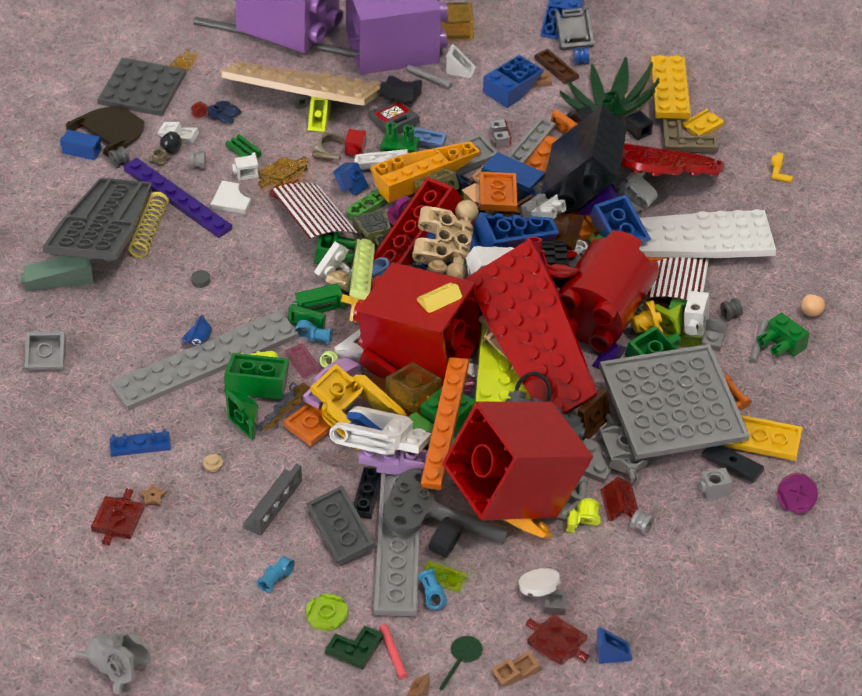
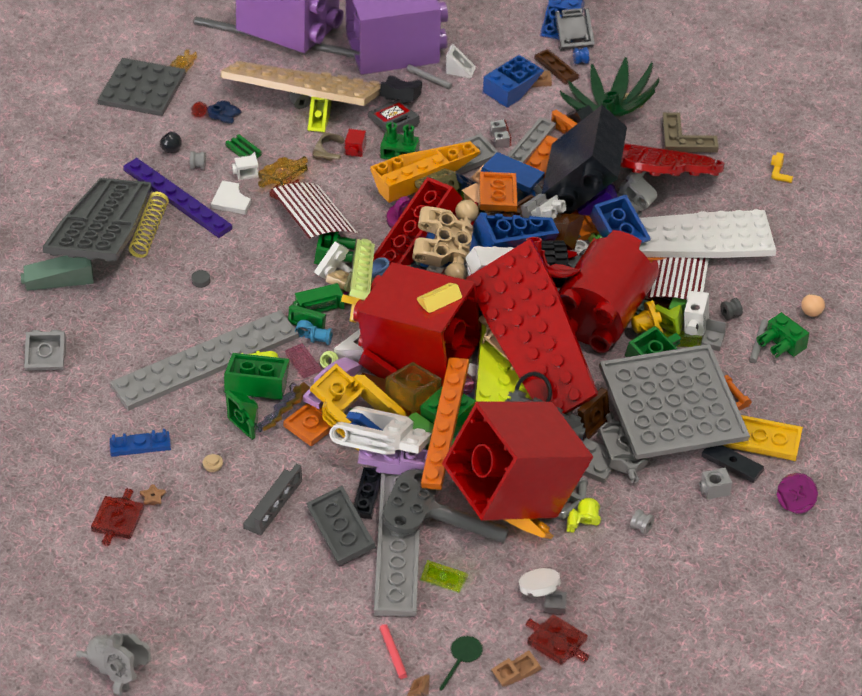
(81, 145): blue brick -> none
(112, 124): dark brown piece -> none
(118, 156): dark grey wheel -> none
(159, 156): dark tan plate -> none
(187, 135): white slope -> none
(199, 332): blue helmet -> none
(275, 573): dark azure connector -> none
(320, 612): lime tile -> none
(350, 177): blue brick -> none
(355, 652): dark green plate -> none
(360, 208): bright green beam -> none
(370, 159): white plate -> none
(372, 226): torso -> none
(430, 138): medium blue plate -> none
(432, 588): dark azure connector -> none
(437, 266): tan plate -> none
(445, 537): black tyre -> none
(460, 21): clear yellow piece -> none
(611, 647): blue slope -> none
(614, 352): dark purple slope -> none
(619, 498): clear red panel -> none
(639, 125): black brick -> none
(671, 93): yellow plate -> none
(703, 123): yellow plate -> none

